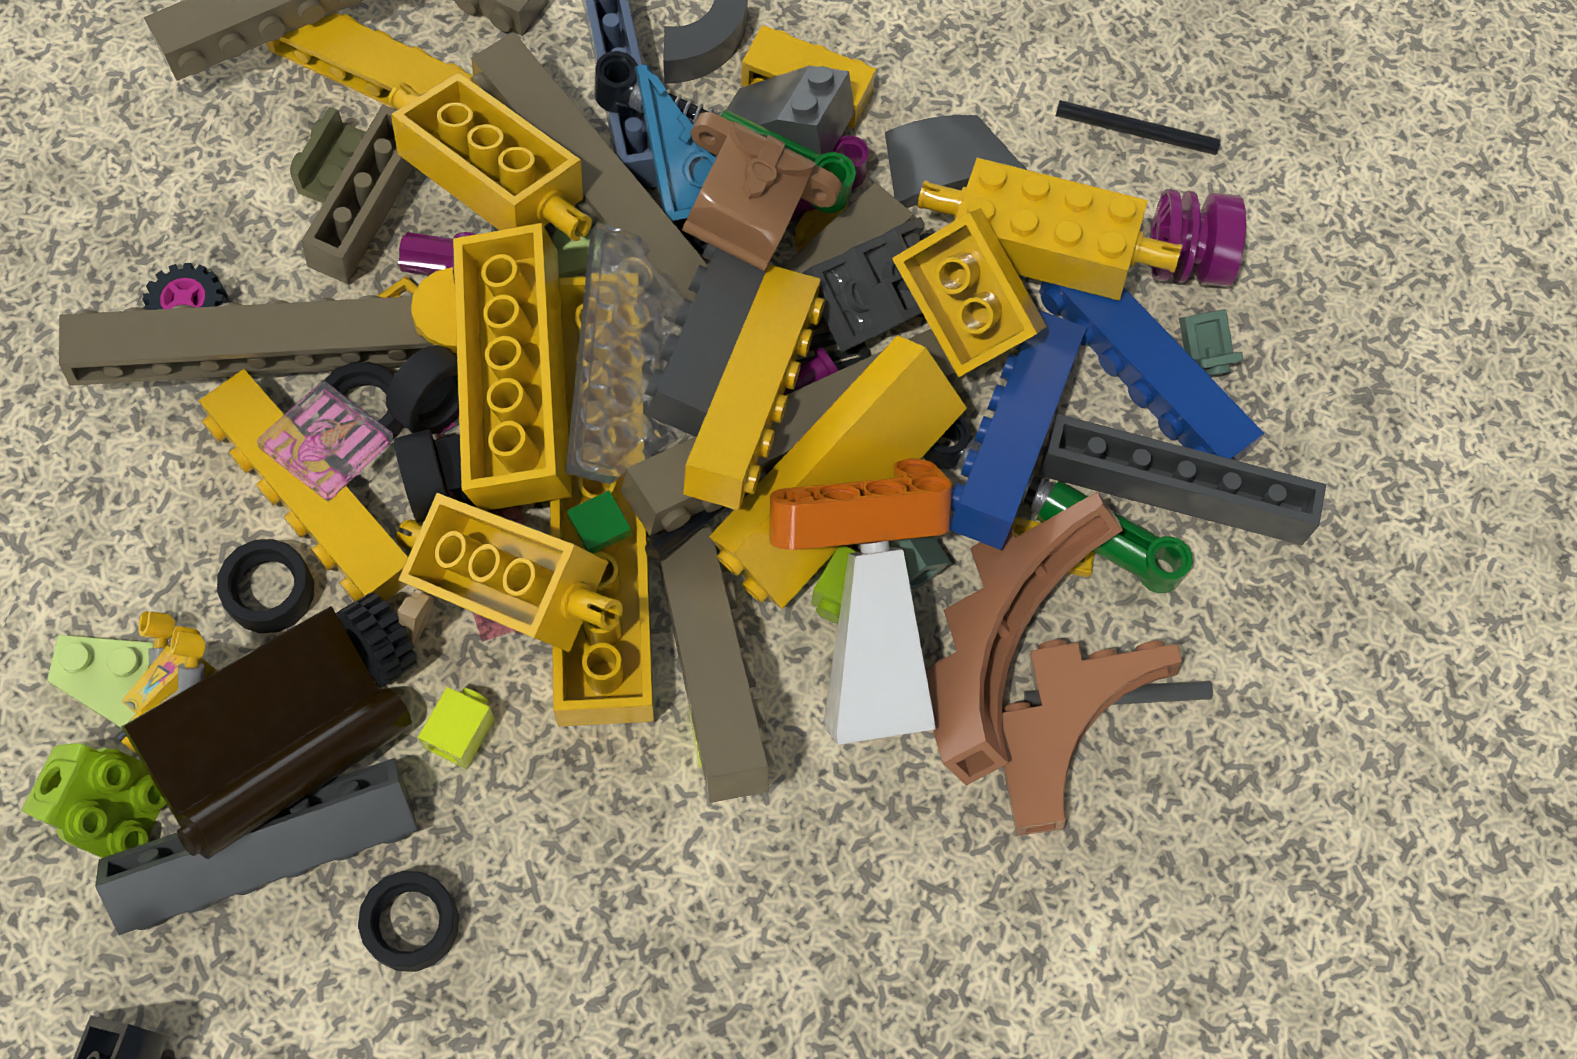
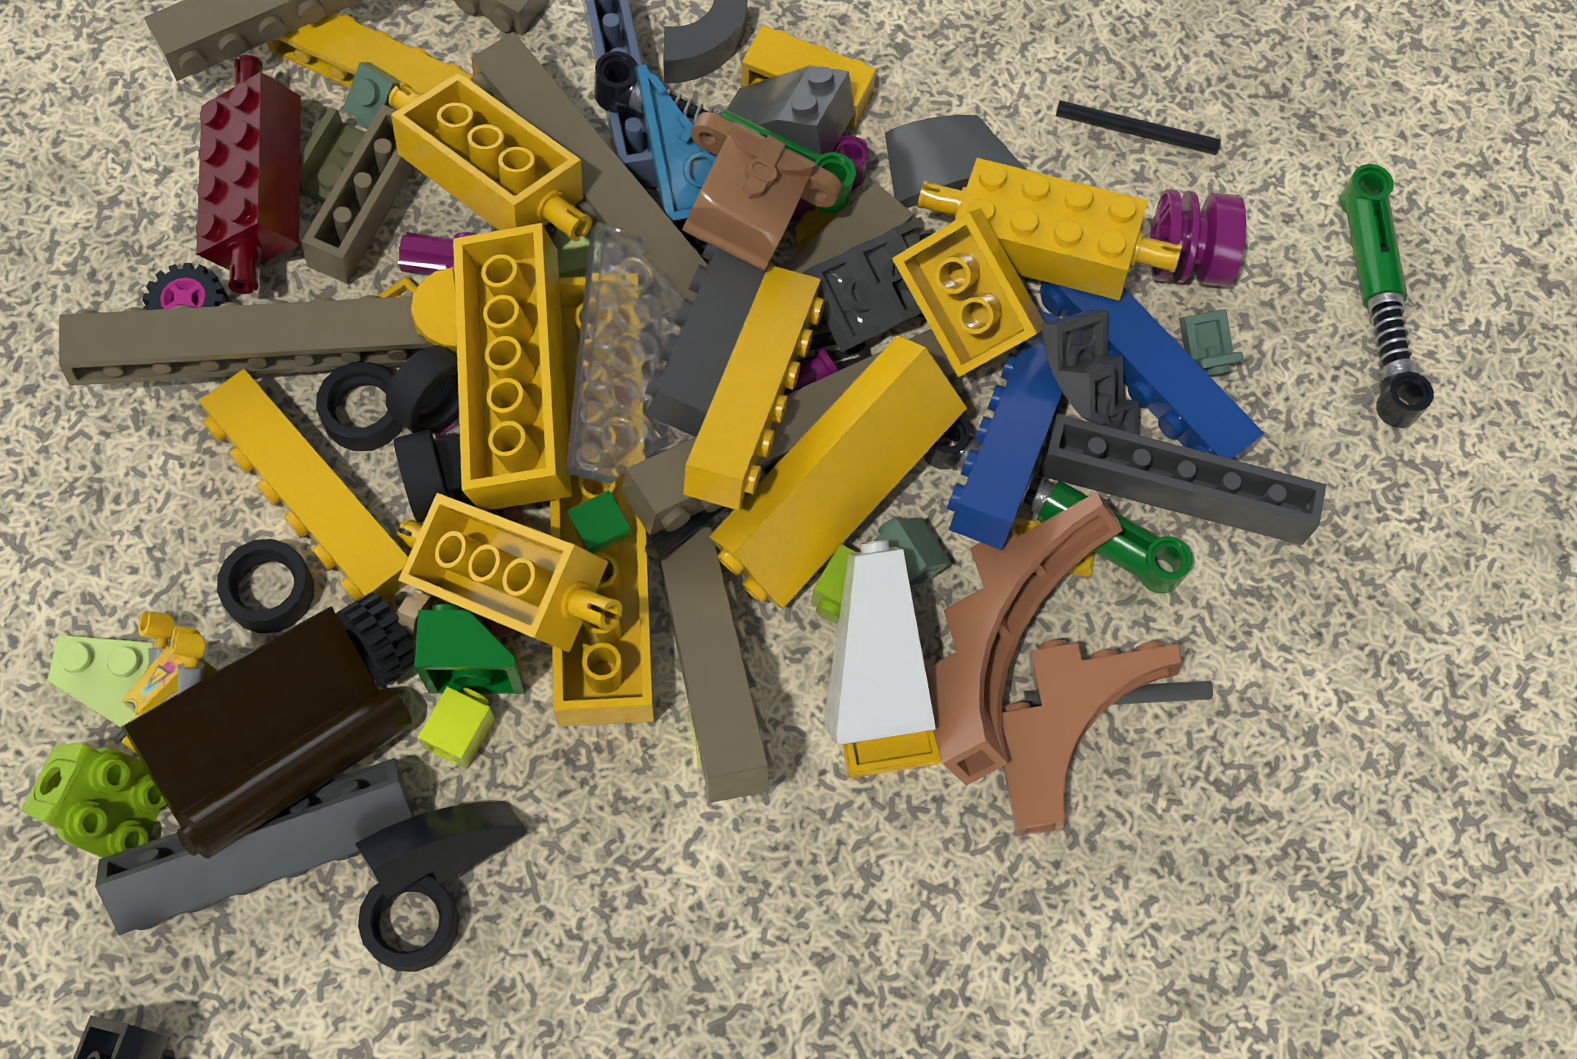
(249, 174): none -> dark red brick
(325, 440): clear tile -> none
(368, 92): none -> sand green bracket
(438, 843): none -> black slope
(462, 654): none -> green slope
(848, 513): orange beam -> none
(891, 754): none -> yellow tile
(1087, 373): none -> dark grey slope
(1384, 293): none -> piece

